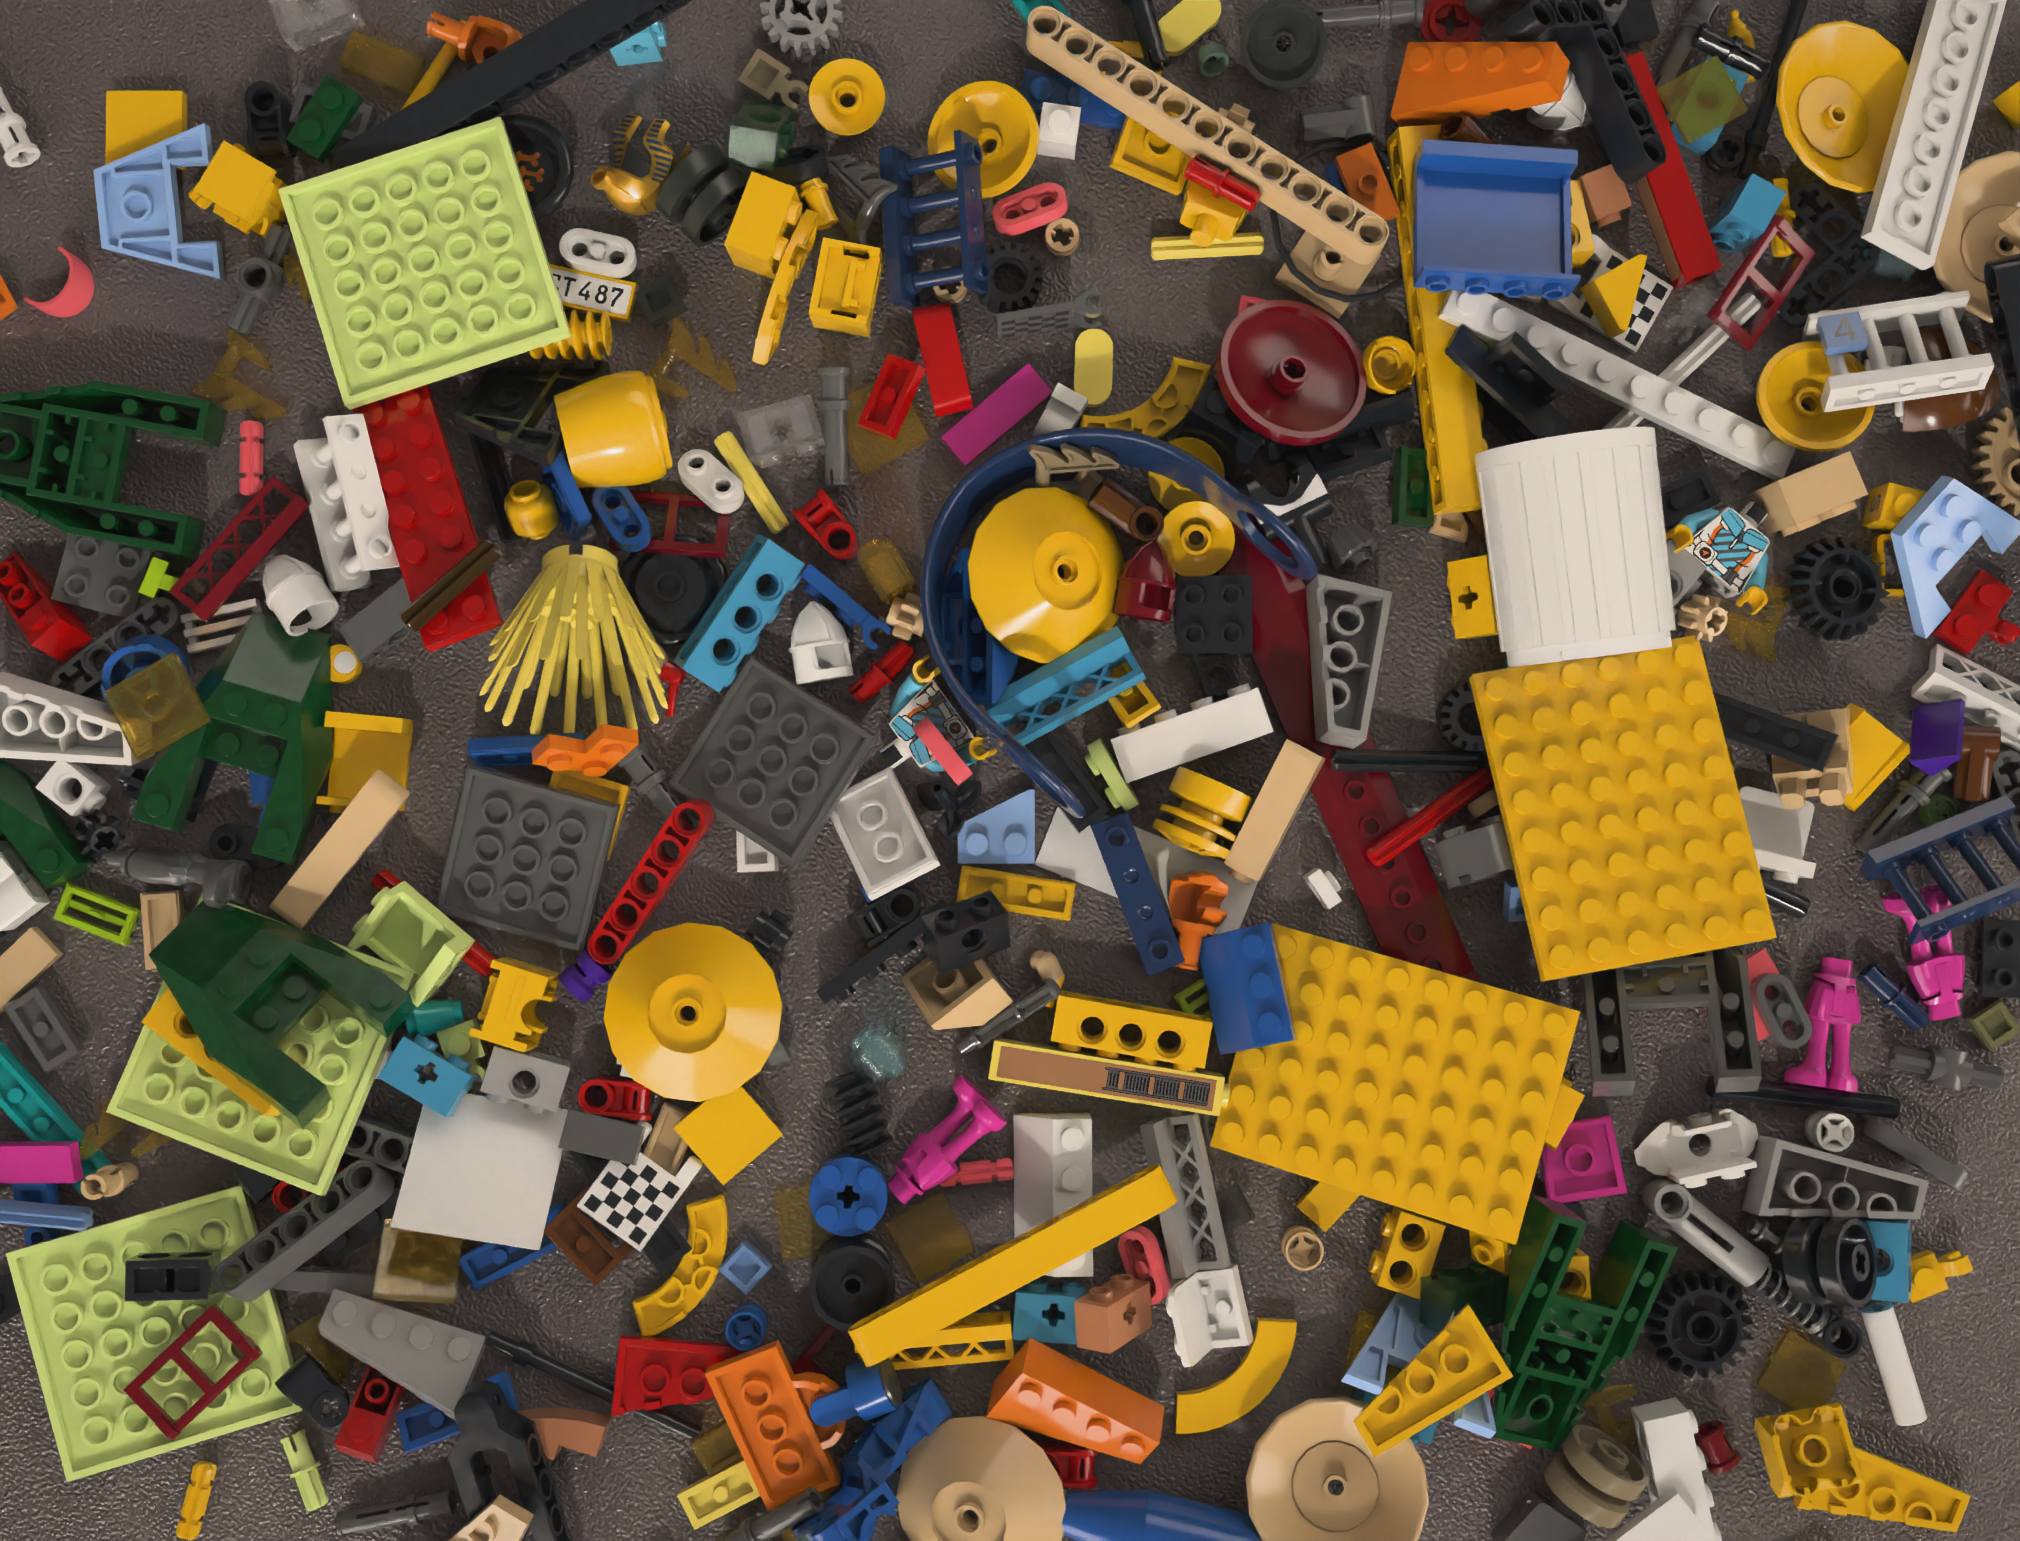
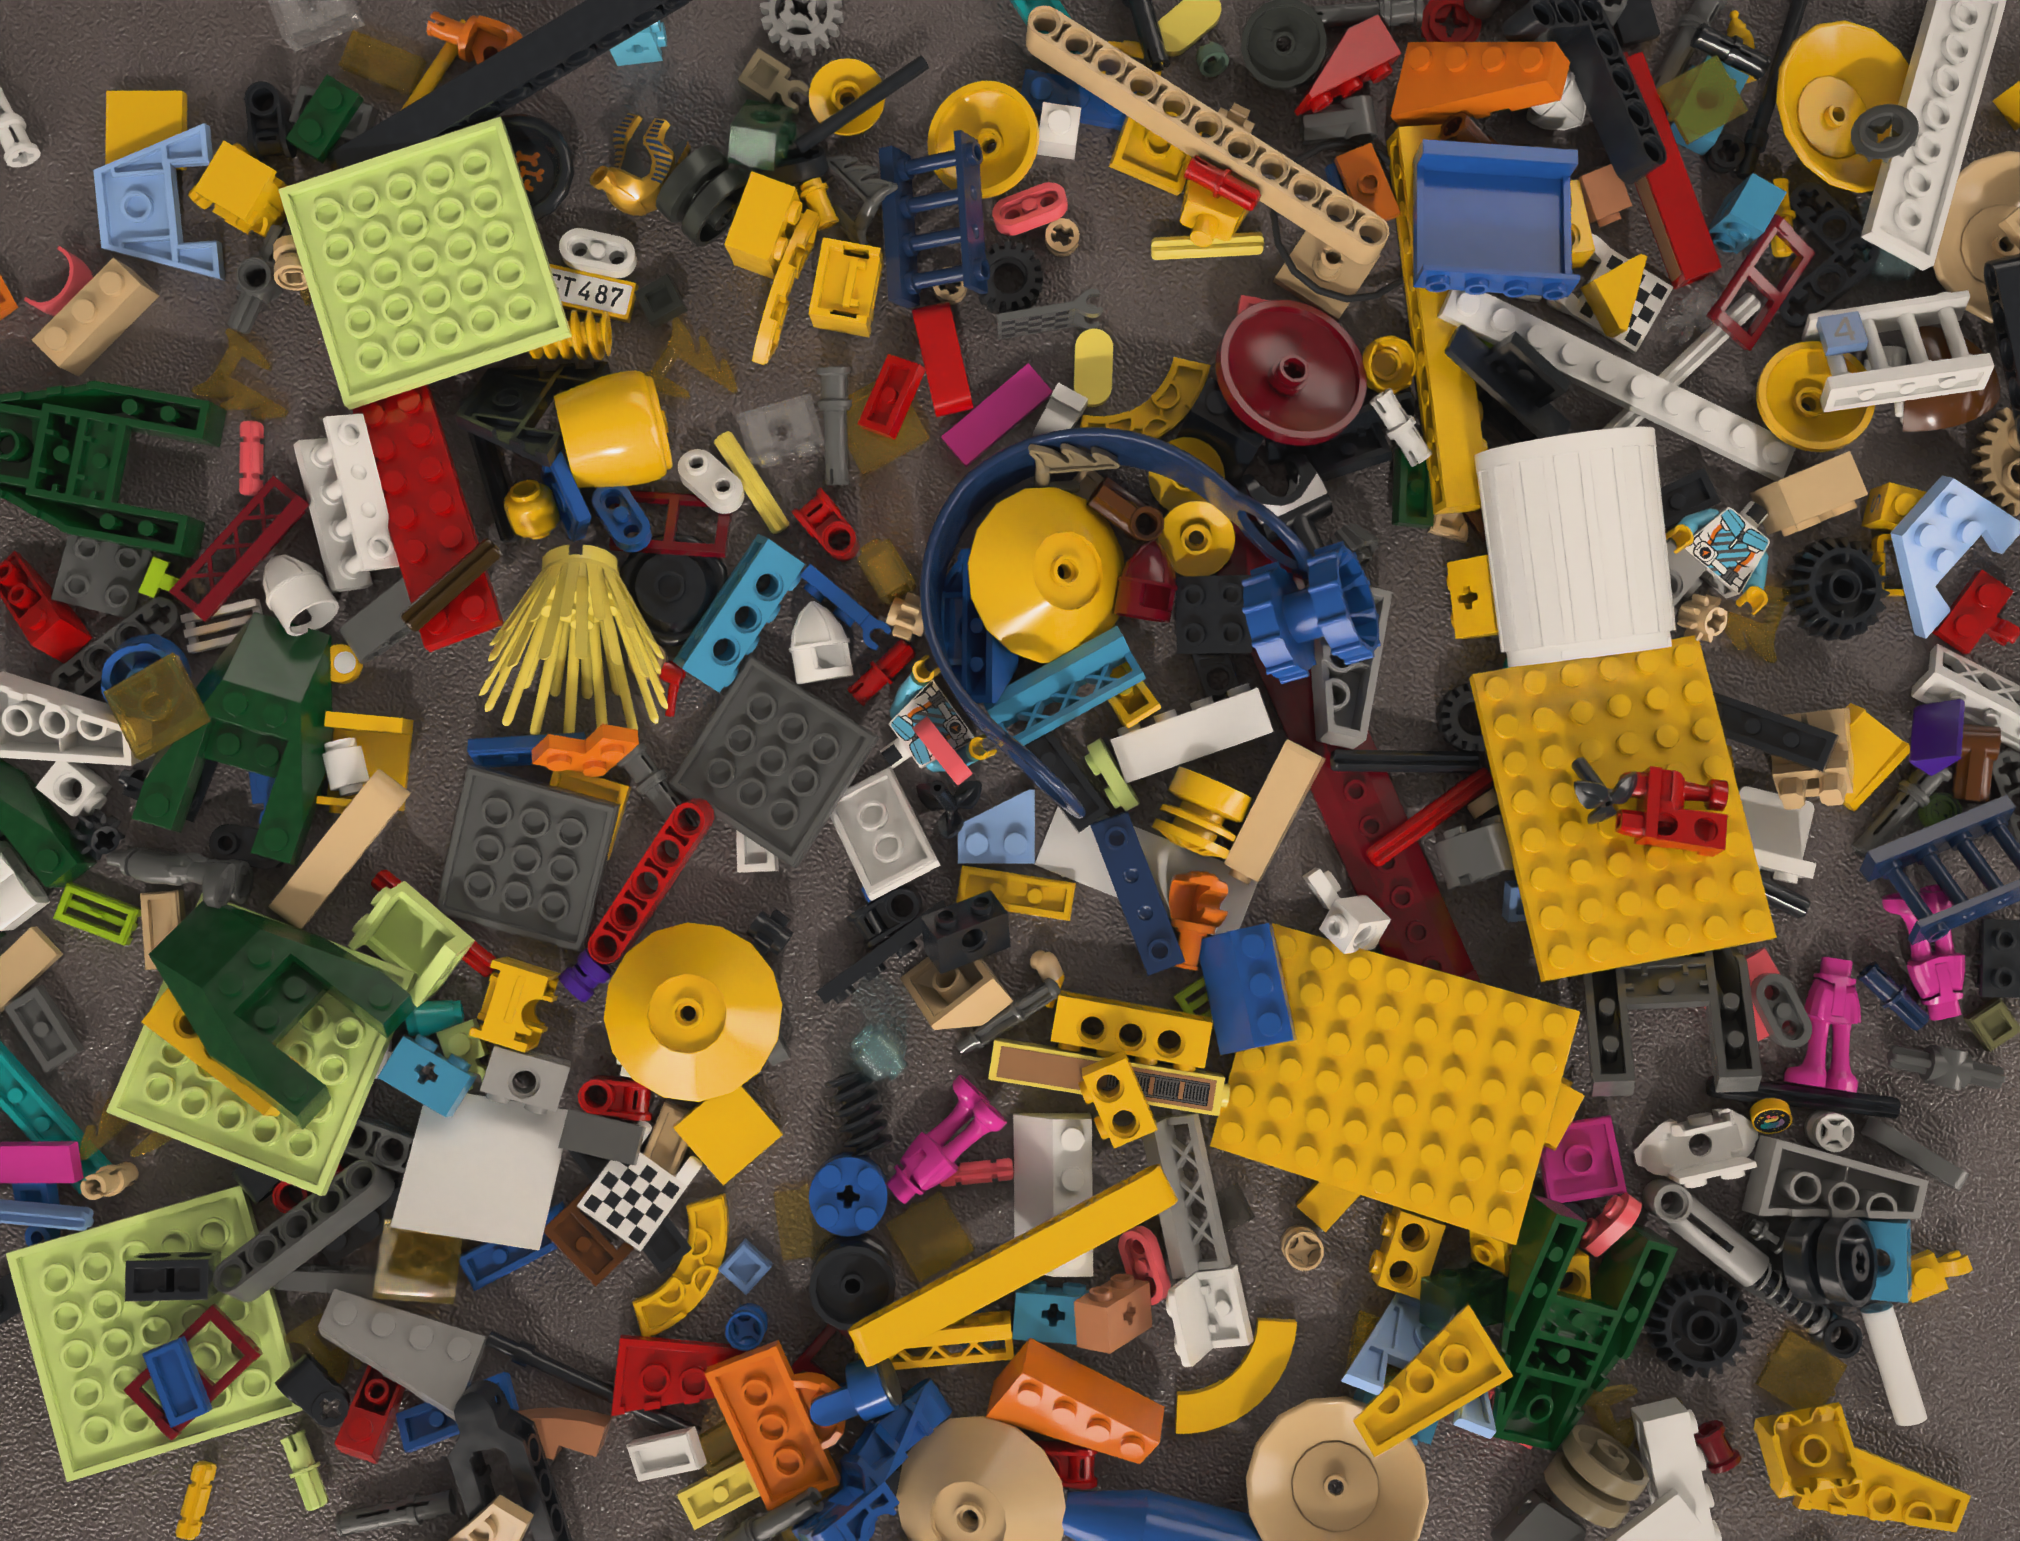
(95, 317): none -> tan brick
(177, 1381): none -> blue tile
(288, 268): none -> tan wheel
(345, 766): none -> white brick
(666, 1454): none -> white tile
(861, 104): none -> black bar
(1126, 1096): none -> yellow brick
(1289, 619): none -> blue piece
(1354, 924): none -> white brick
(1359, 56): none -> red slope
(1401, 427): none -> white pin
(1594, 794): none -> black plant
(1611, 1224): none -> coral plate
(1662, 817): none -> red hips
(1770, 1116): none -> tile
(1877, 120): none -> dark grey gear

